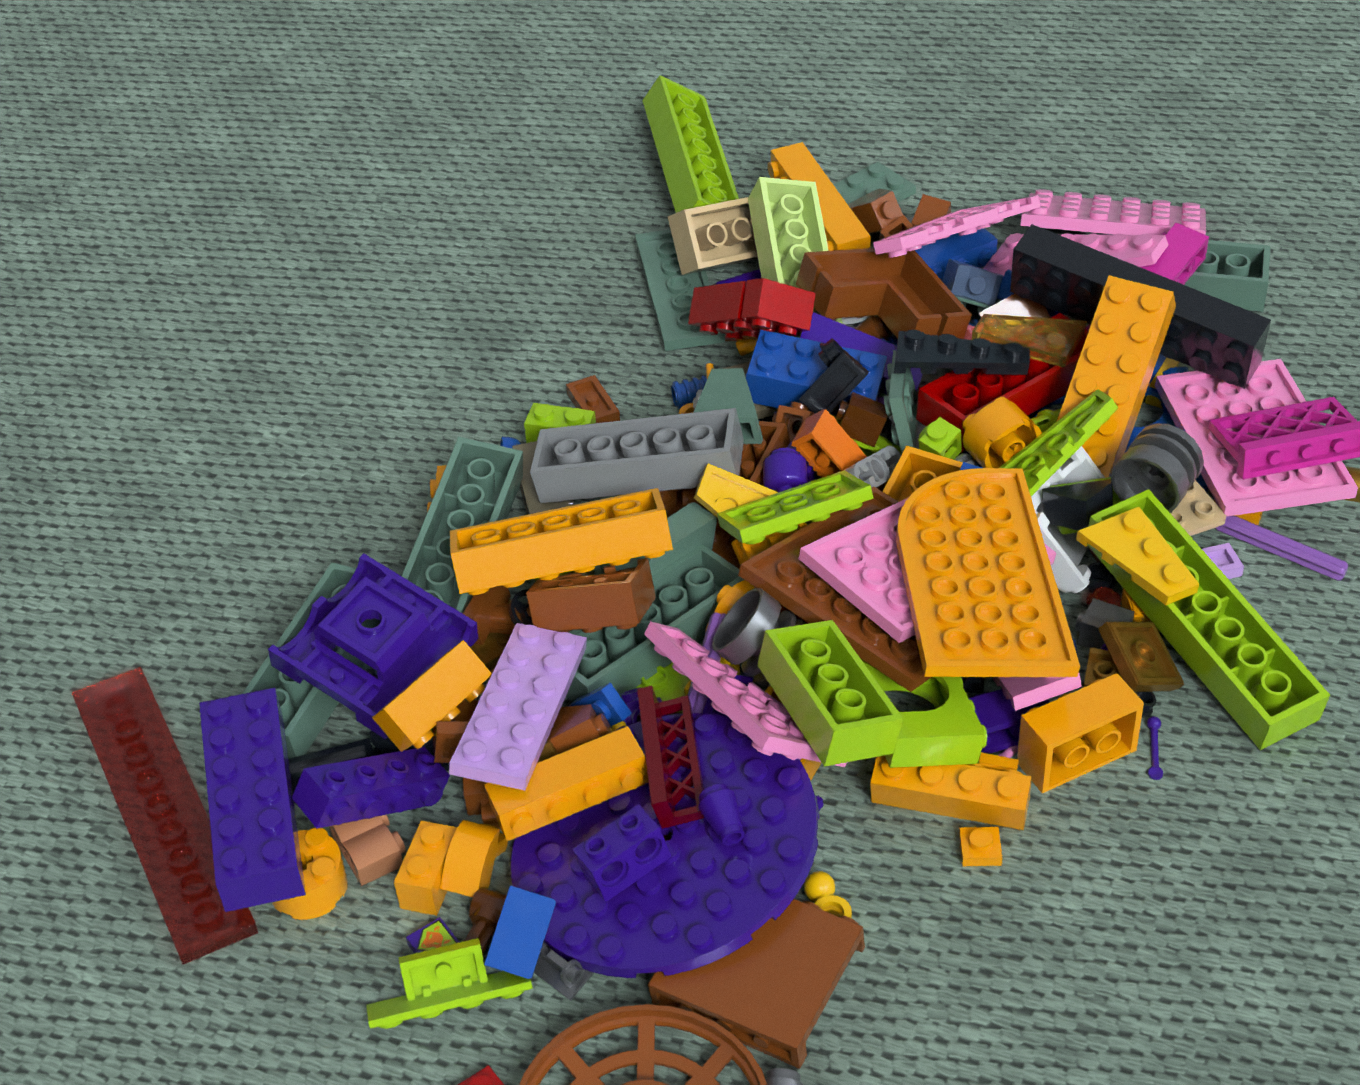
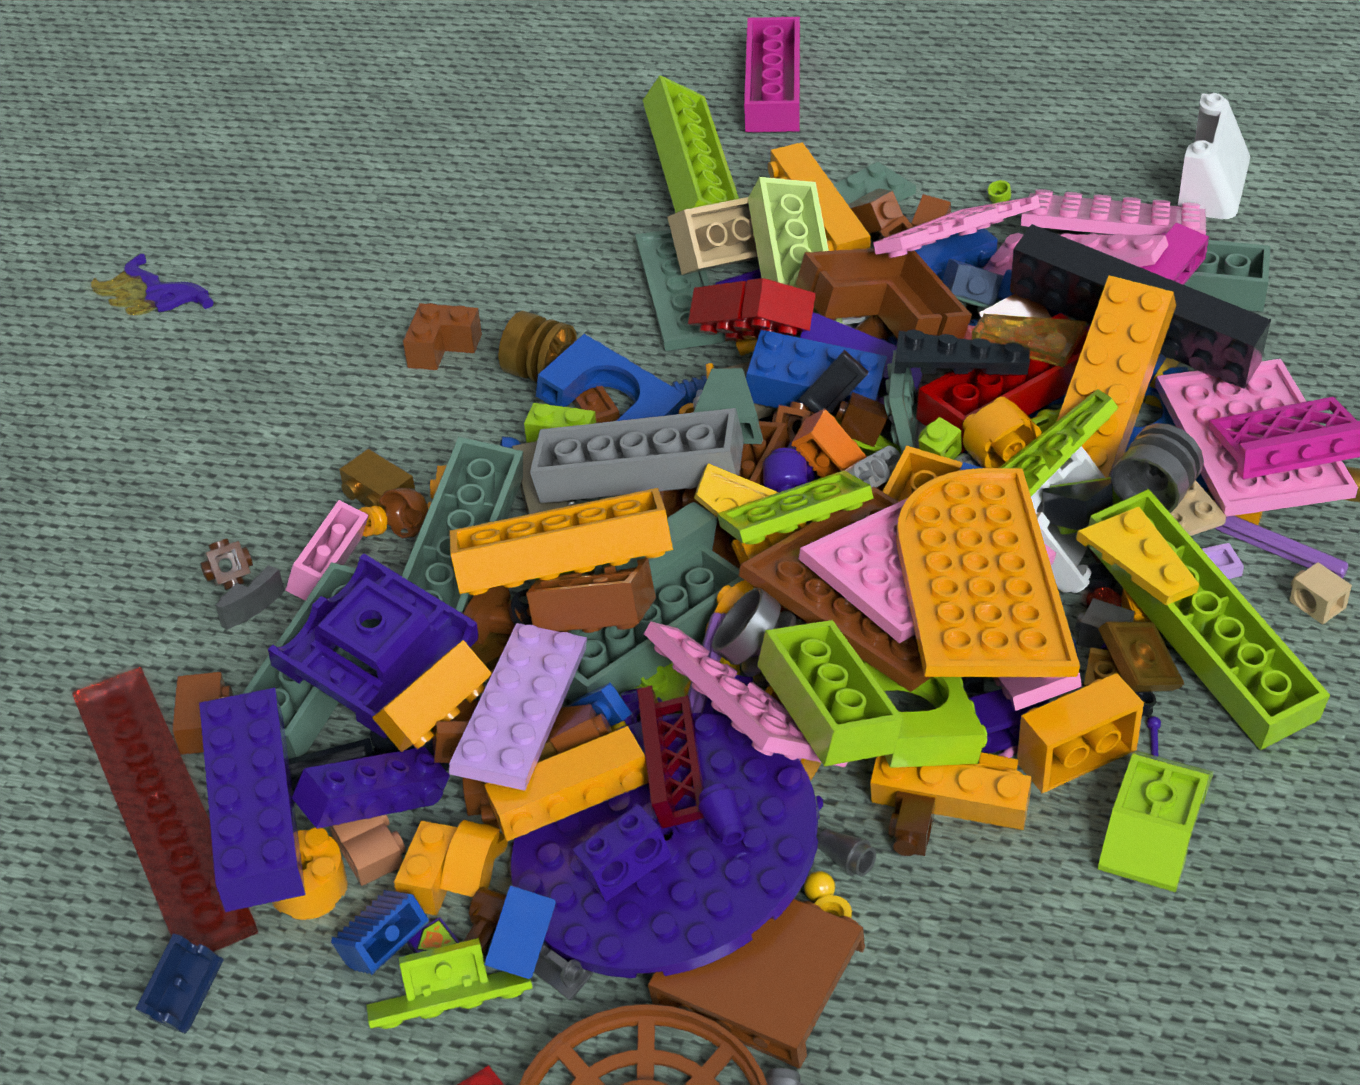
(146, 292): none -> piece
(179, 984): none -> dark blue hinge
(187, 719): none -> dark orange brick
(239, 559): none -> reddish brown brick
(245, 602): none -> flat silver slope
(330, 543): none -> bright pink brick
(370, 476): none -> pearl gold brick
(376, 521): none -> light orange bush
(380, 931): none -> blue brick
(404, 510): none -> dark orange hair
(440, 330): none -> dark orange brick
(532, 344): none -> pearl gold wheel
(591, 365): none -> blue arch
(772, 75): none -> dark pink brick
(830, 351): black plate -> none
(848, 852): none -> flat silver cone
(912, 823): none -> reddish brown brick
(980, 846): light orange plate -> none
(1002, 189): none -> lime hinge
(1154, 820): none -> lime slope
(1216, 161): none -> white windscreen
(1320, 592): none -> tan brick

